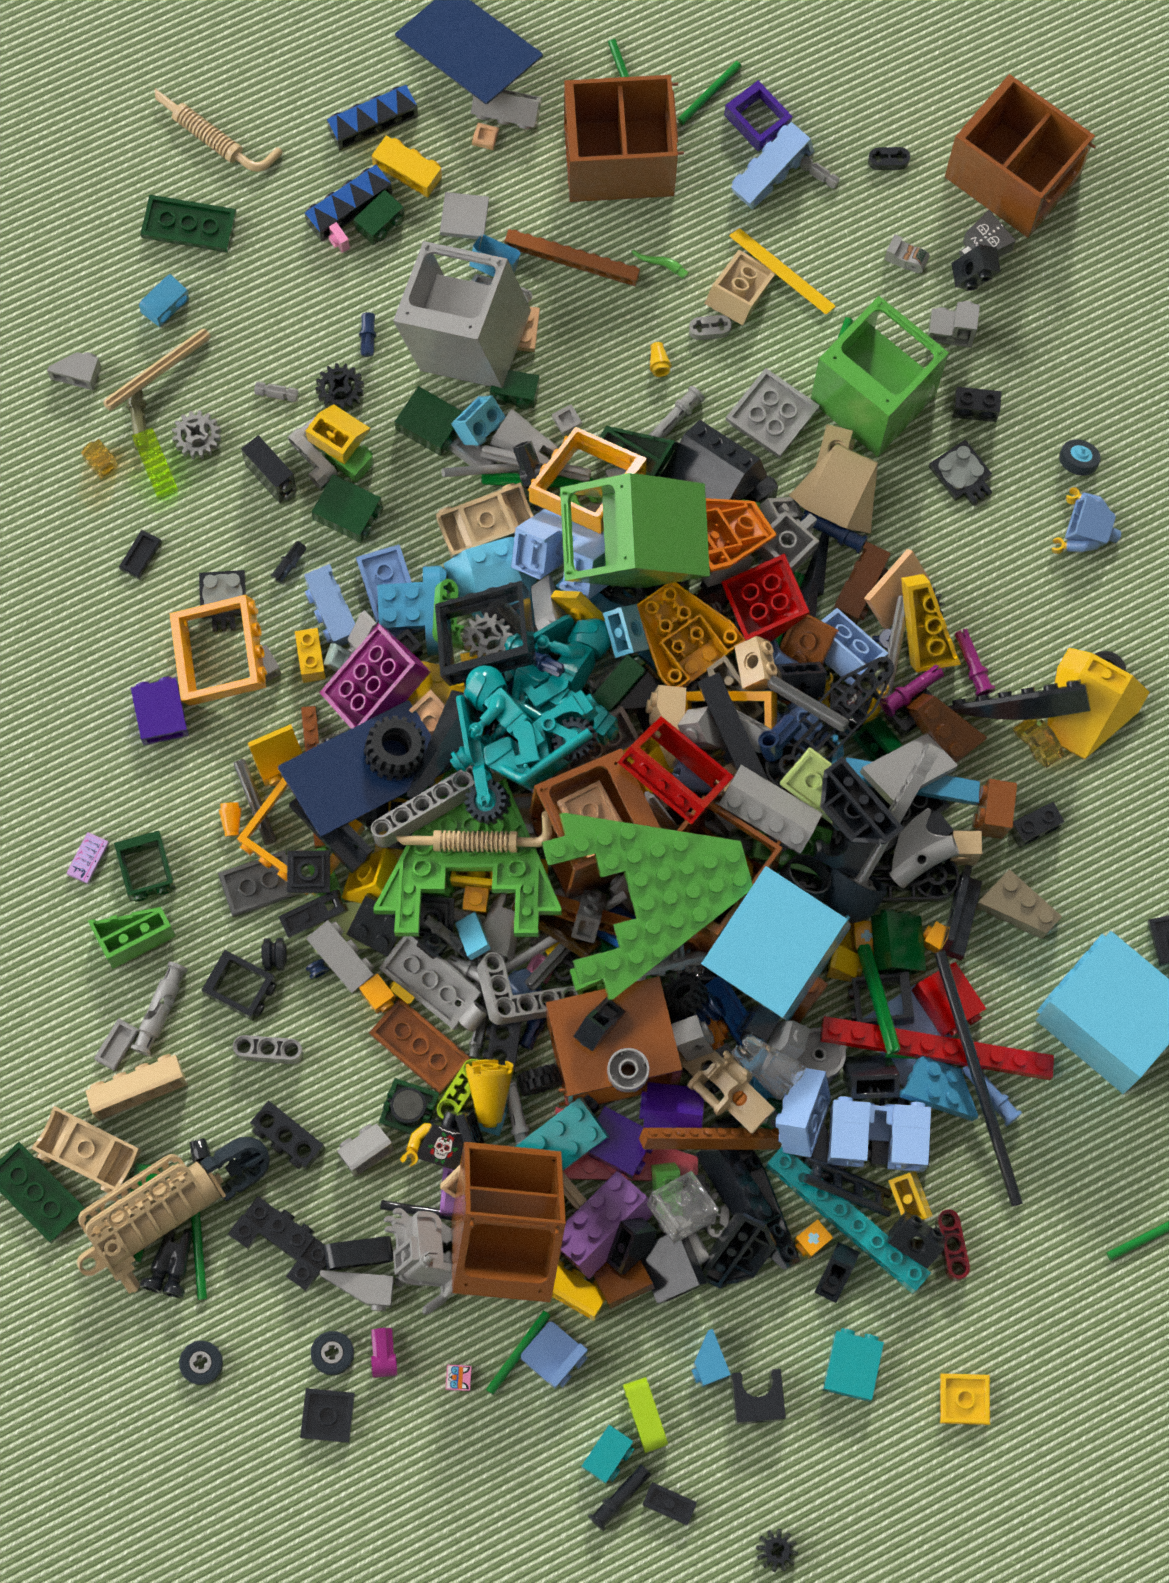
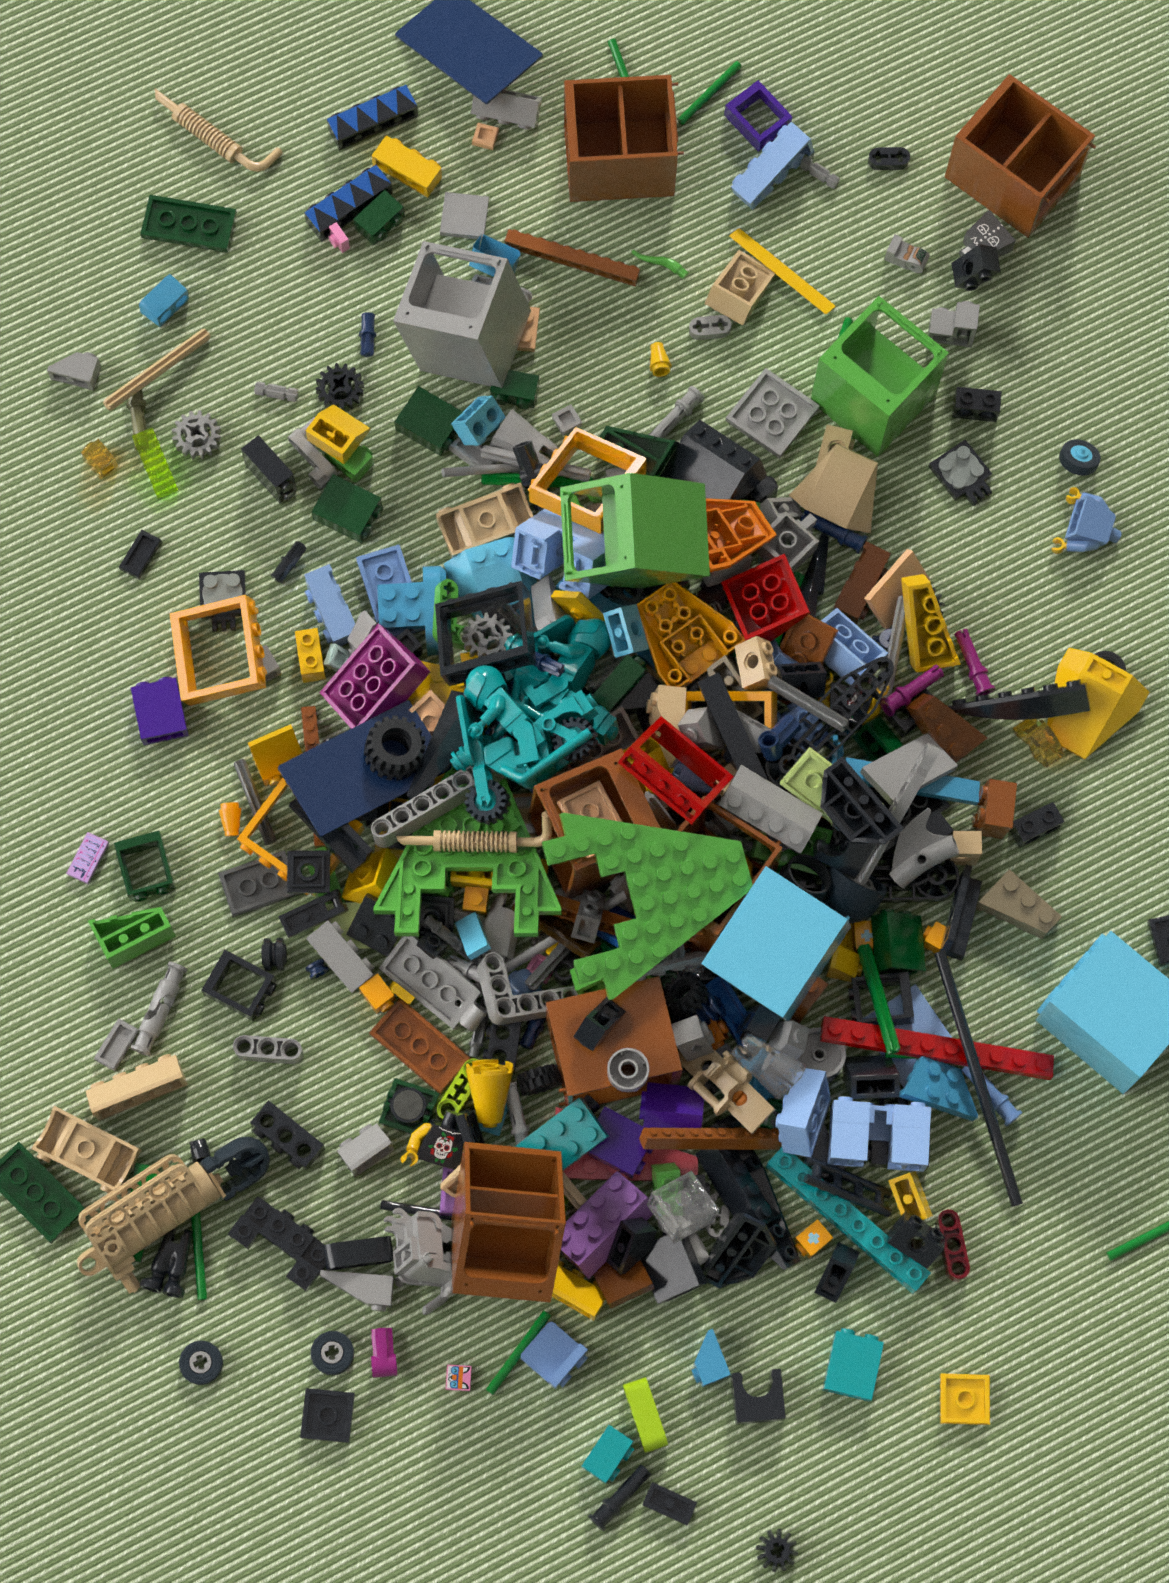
(934, 1001): red brick -> none

